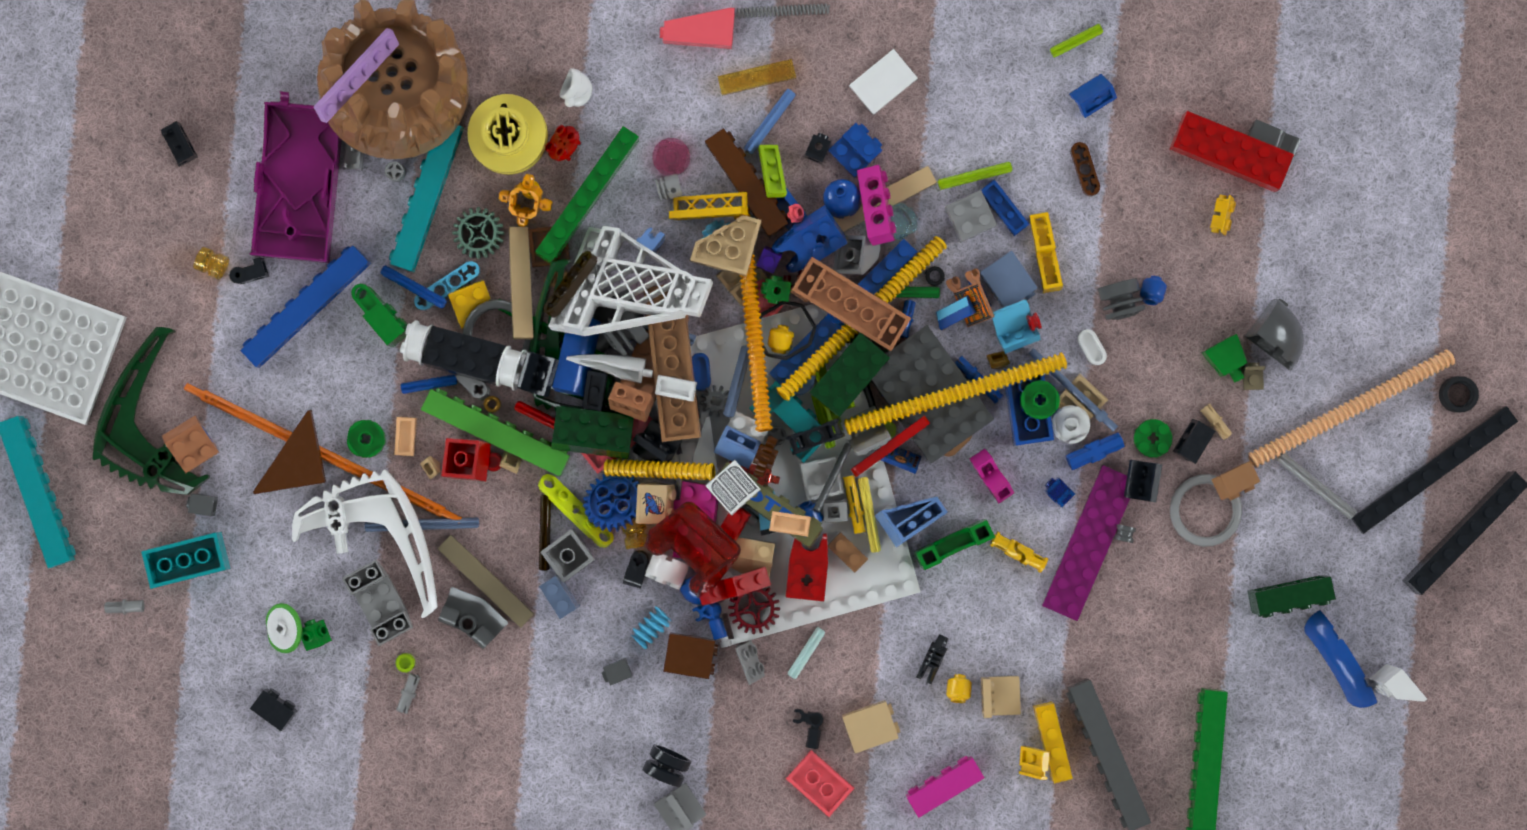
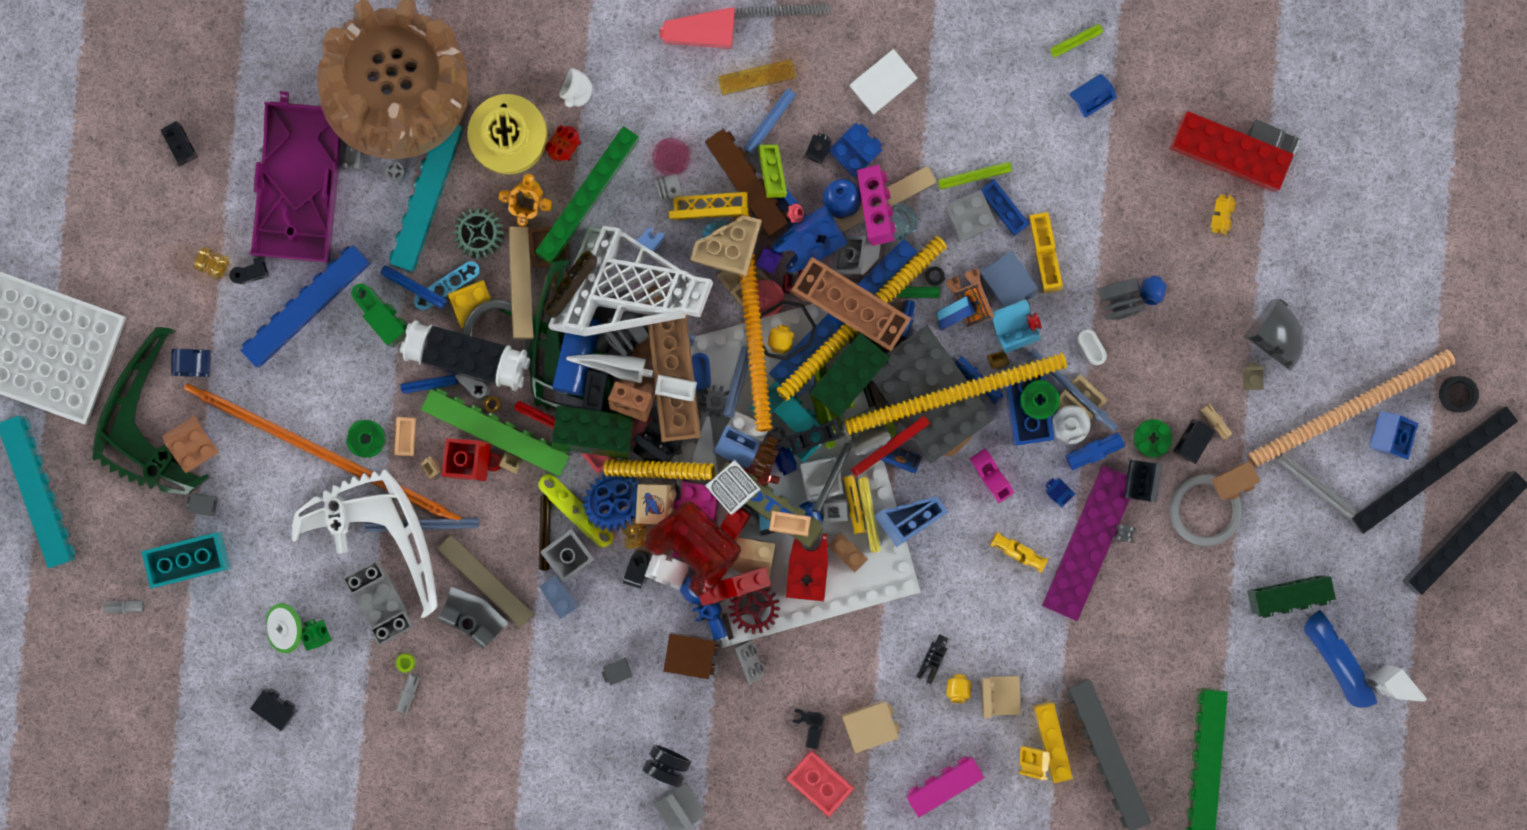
(190, 362): none -> dark blue brick
(297, 462): reddish brown tile -> none
(356, 75): lavender plate -> none
(537, 374): black bracket -> none
(651, 627): medium azure piece -> none
(782, 289): green brick -> none
(785, 461): none -> clear blue brick
(806, 653): light aqua axle -> none
(971, 535): green arch -> none
(1089, 162): reddish brown beam -> none
(1227, 357): green torso -> none
(1394, 435): none -> blue slope

